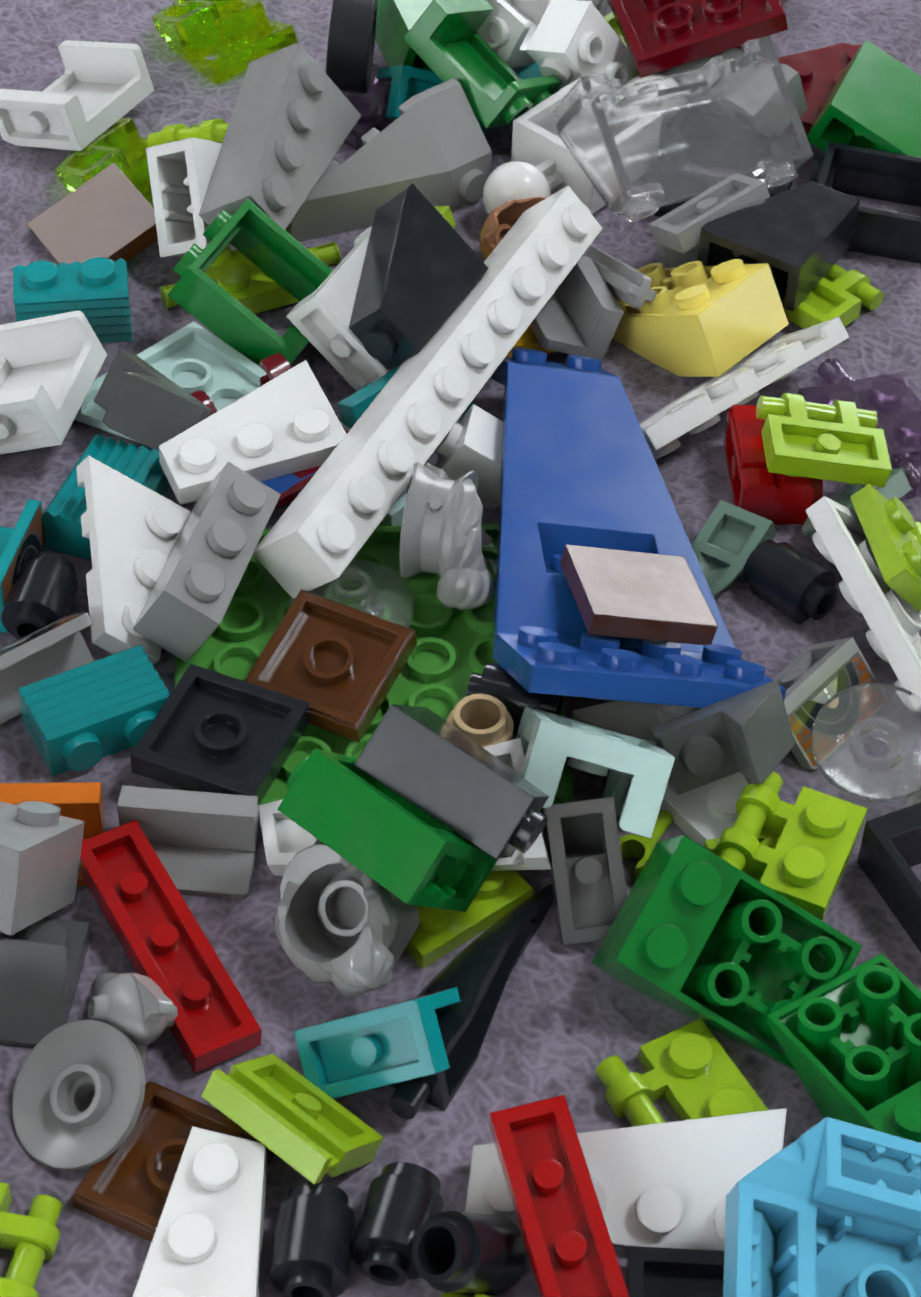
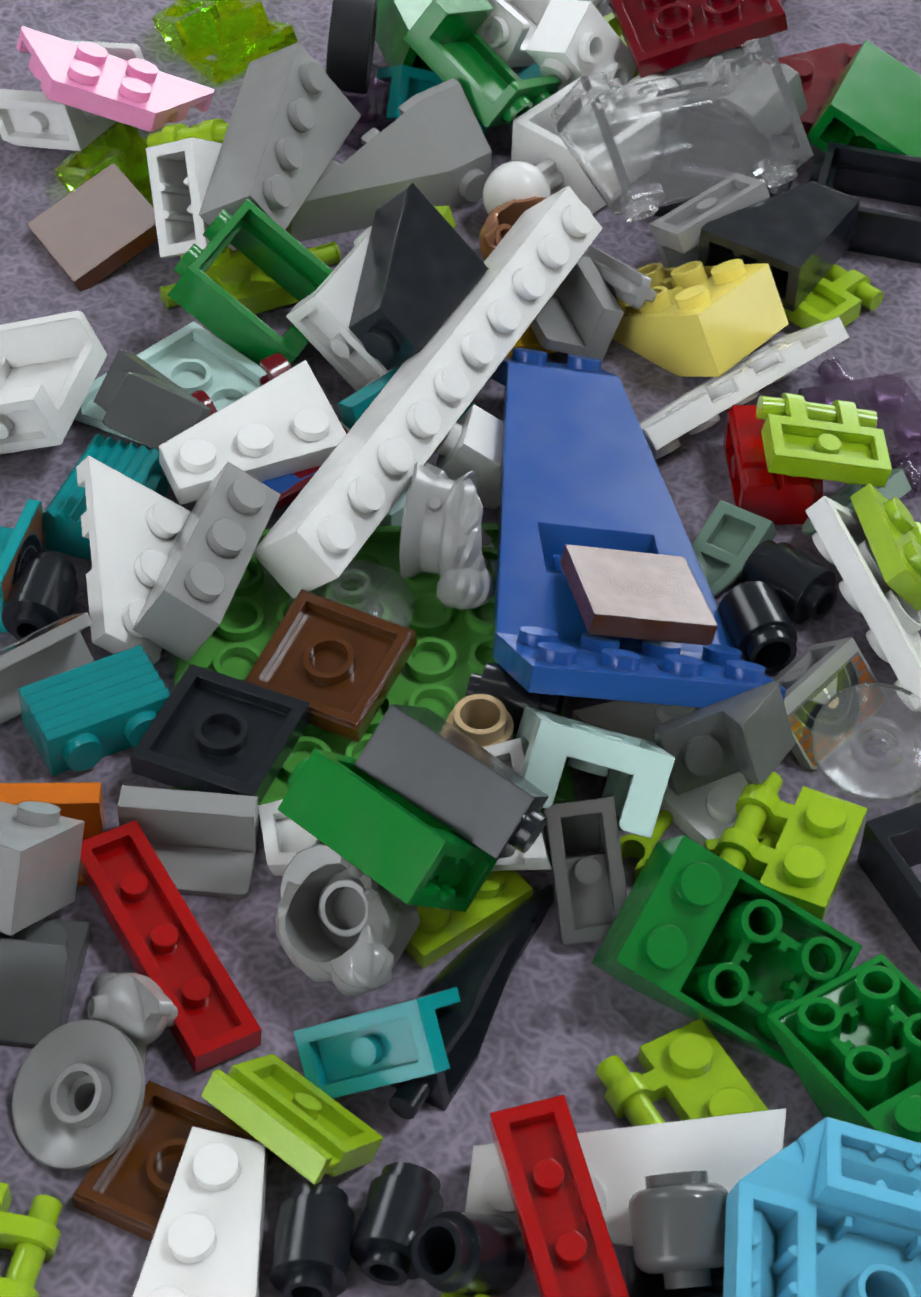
(94, 287): teal brick -> none
(110, 86): none -> bright pink wing
(679, 1228): none -> dark grey head
(759, 625): none -> black brick

